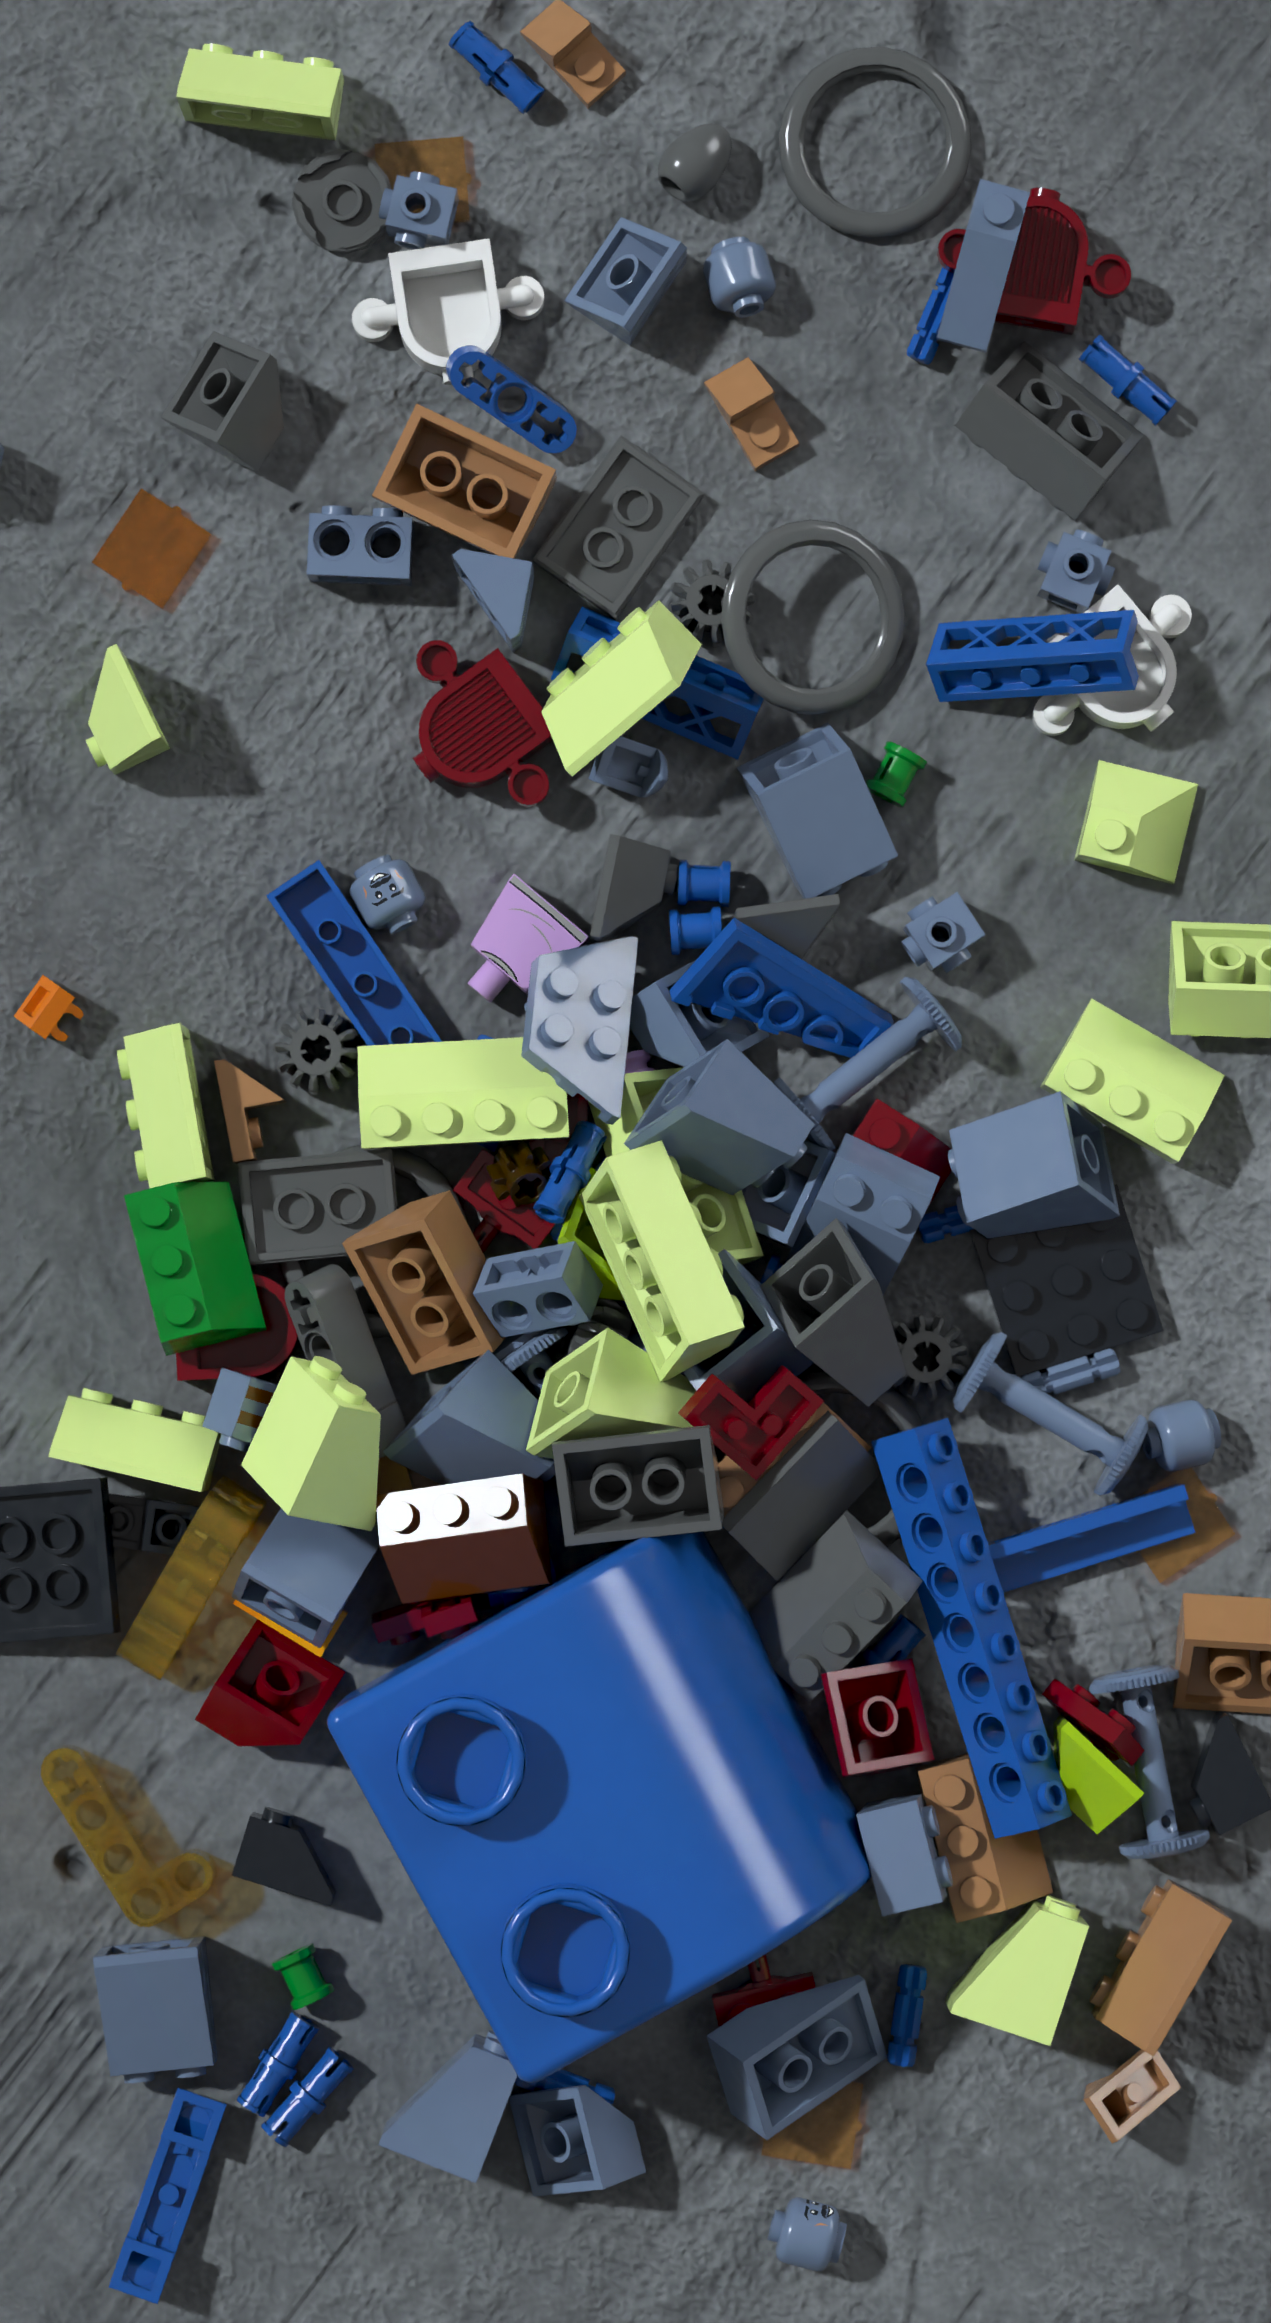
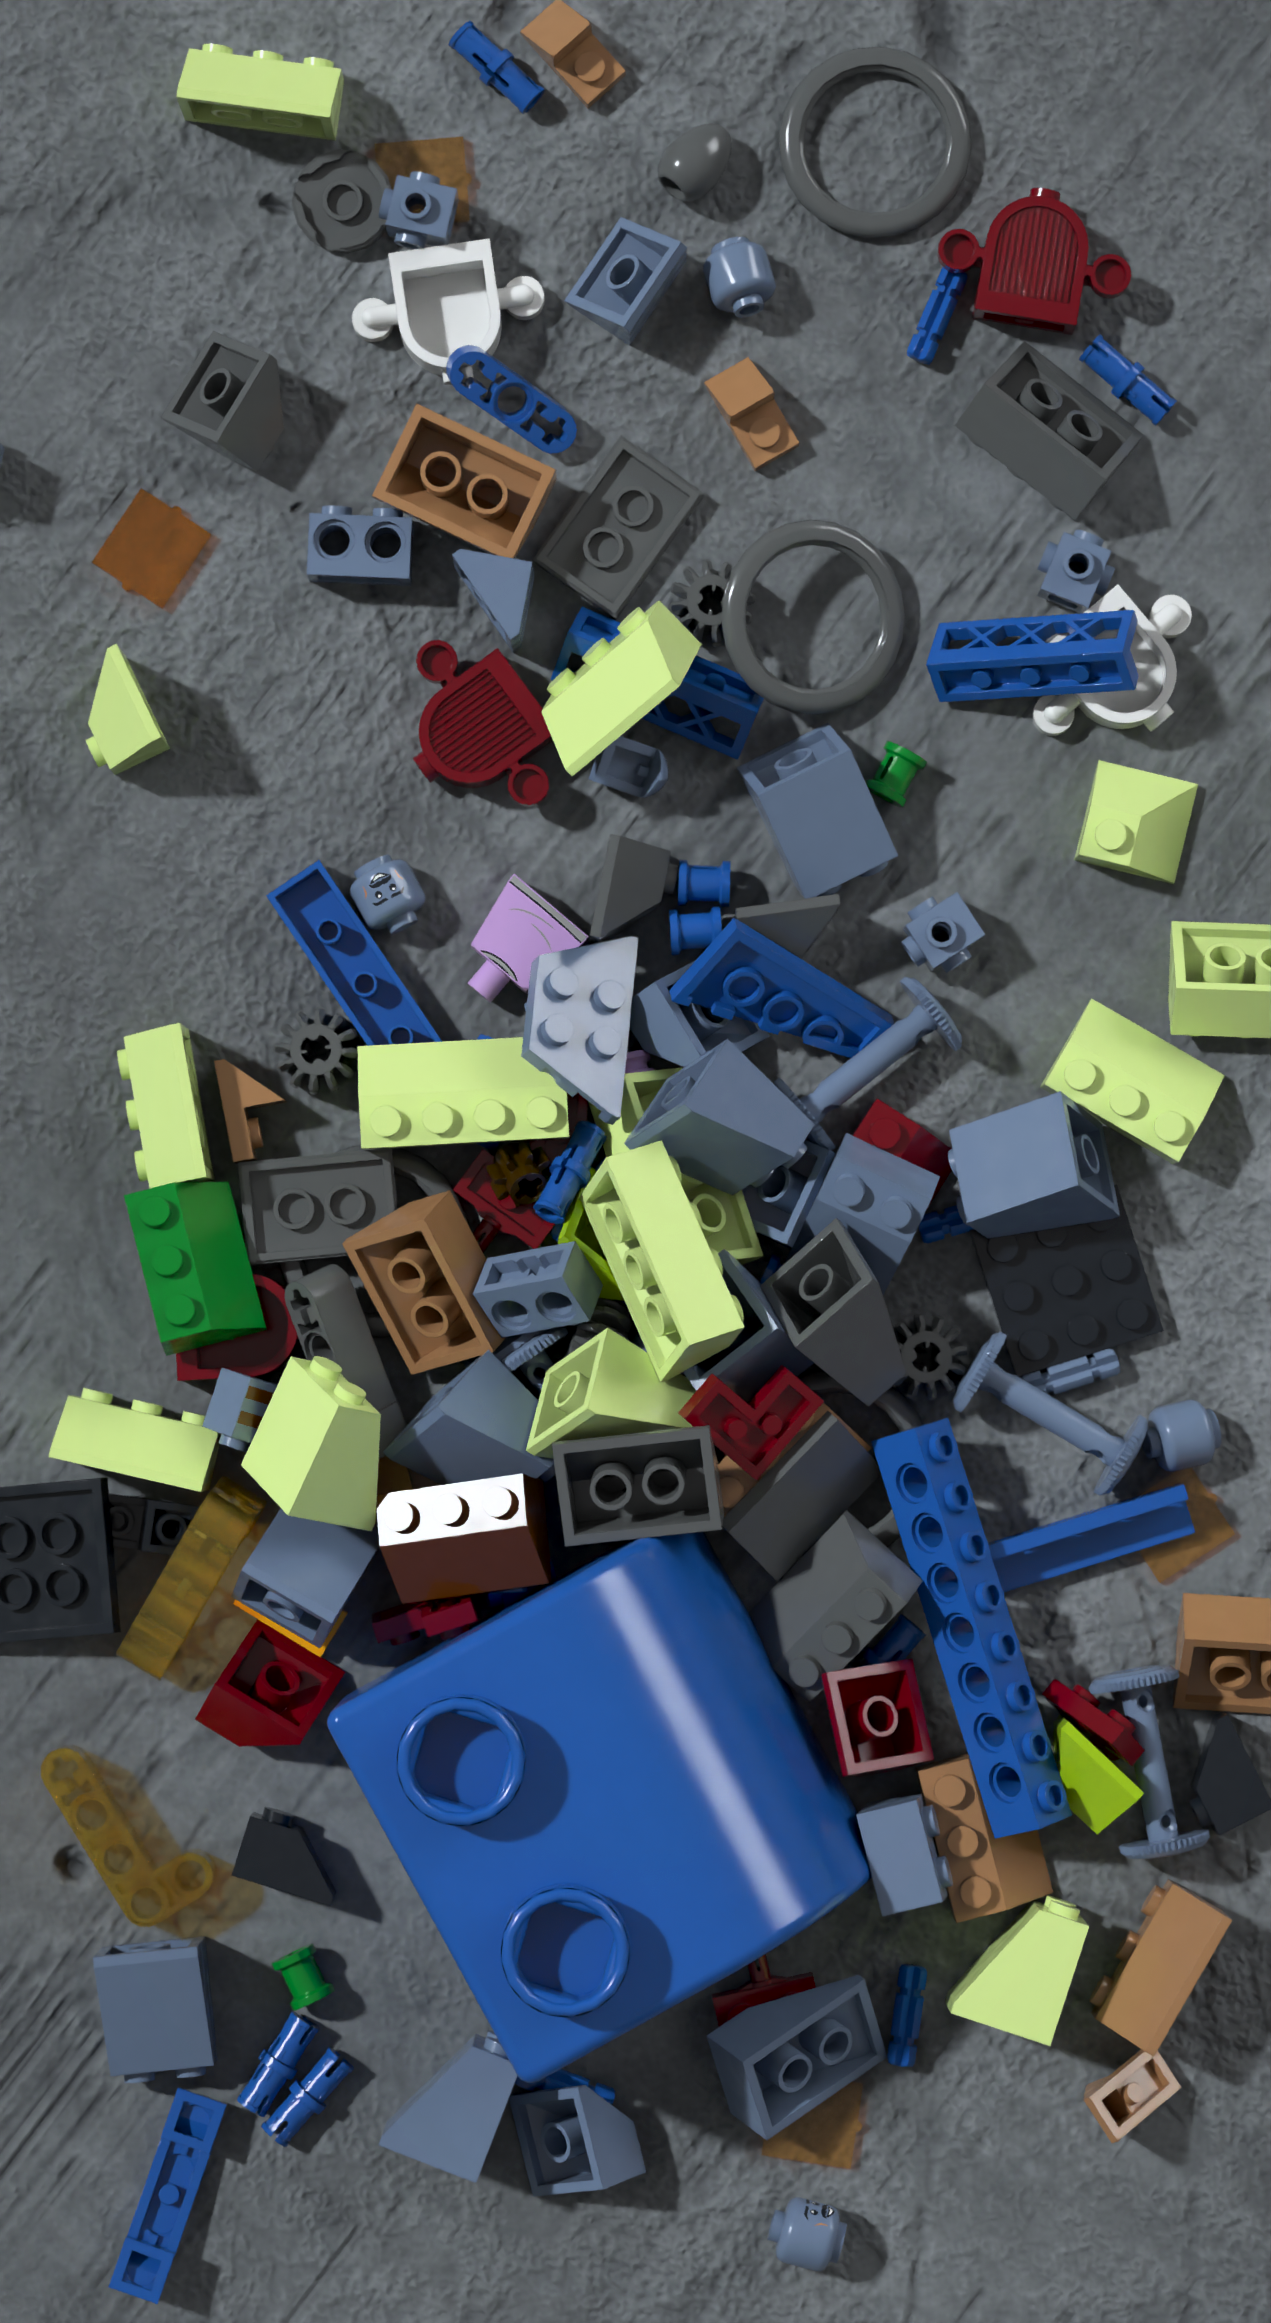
(45, 1008): orange tile -> none
(983, 265): sand blue slope -> none

